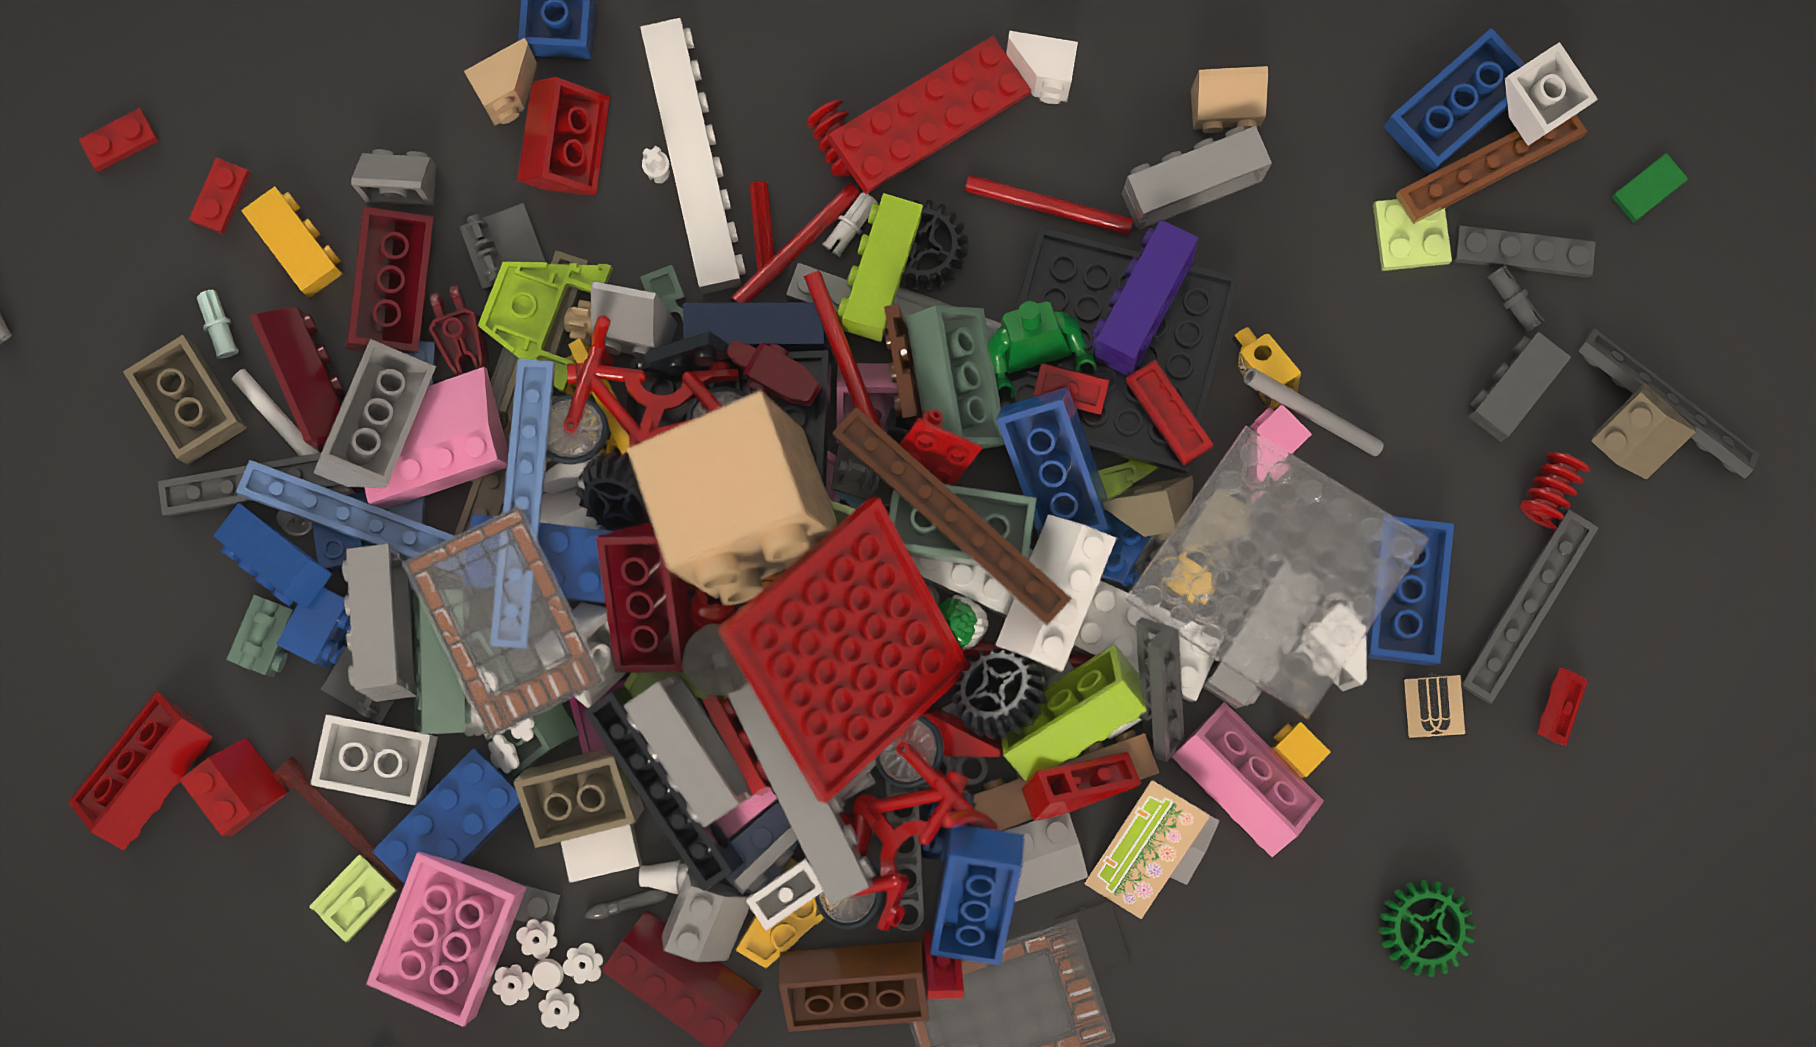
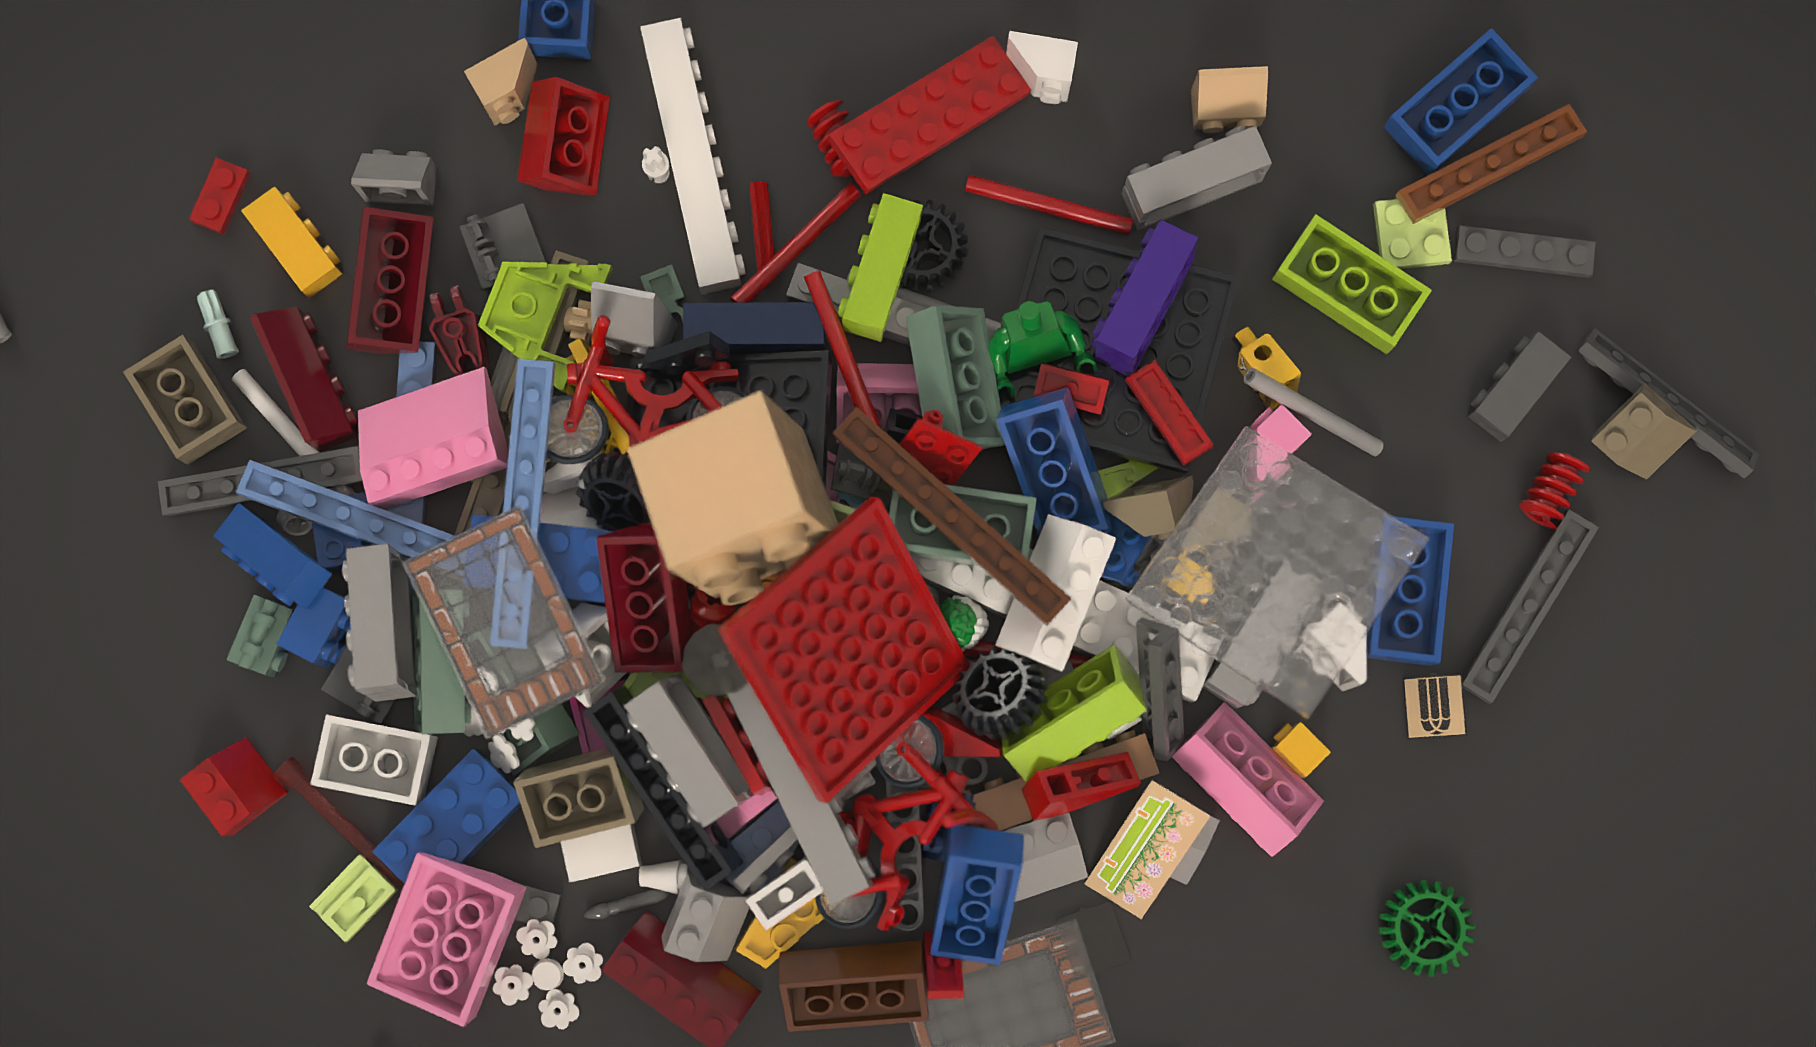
(118, 140): red plate -> none
(140, 771): red slope -> none
(375, 418): light grey slope -> none
(774, 372): dark red hinge -> none
(850, 224): white axle -> none
(902, 367): reddish brown wing -> none
(1352, 284): none -> lime brick
(1516, 298): dark grey pin -> none
(1546, 93): white slope -> none
(1562, 706): red plate -> none
(1649, 187): green tile -> none

